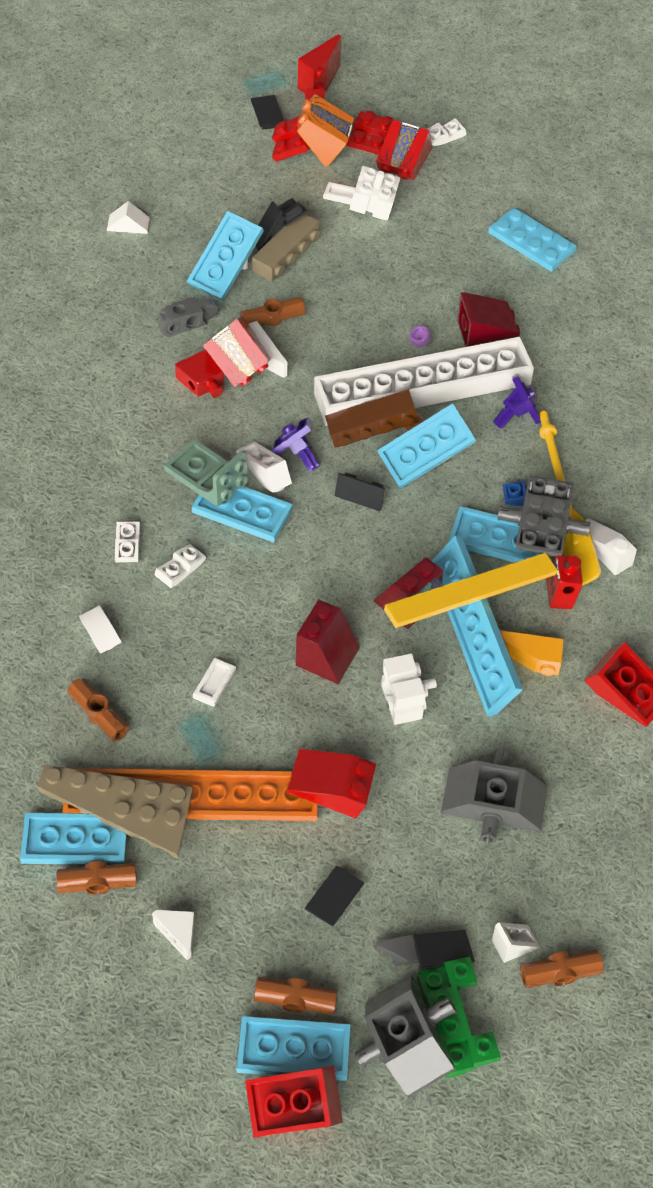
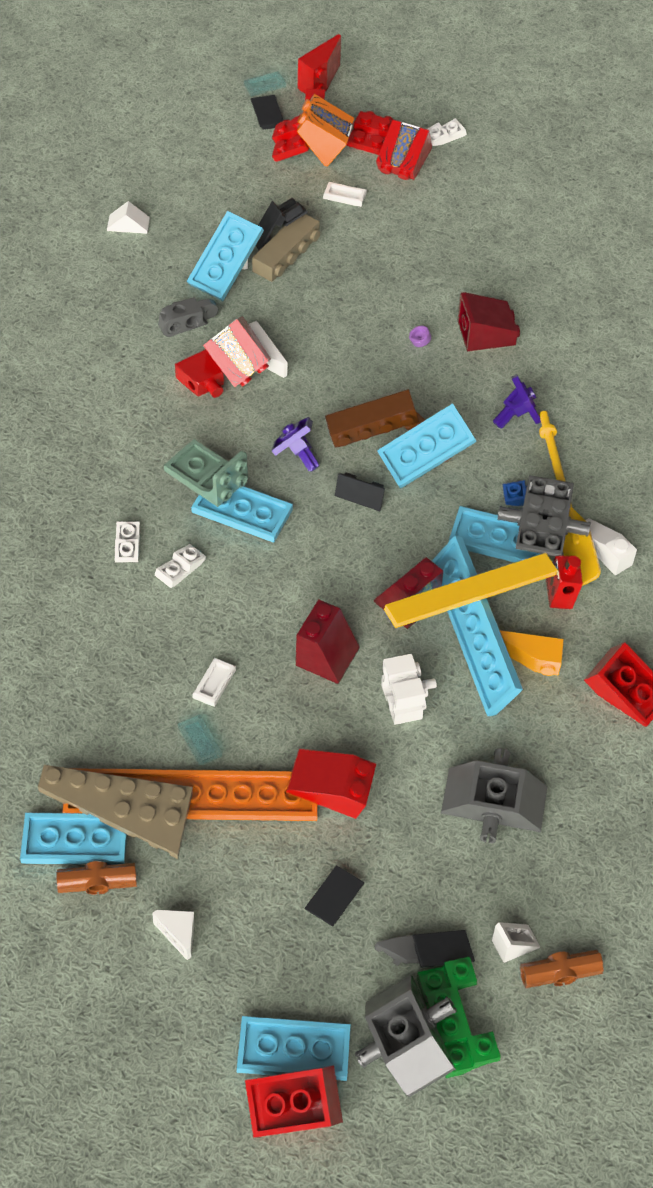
(100, 629): white slope -> none
(106, 718): dark orange piece -> none
(267, 467): white slope -> none
(275, 311): dark orange piece -> none
(295, 995): dark orange piece -> none
(375, 192): white brick -> none
(428, 377): white brick -> none
(532, 239): medium azure plate -> none

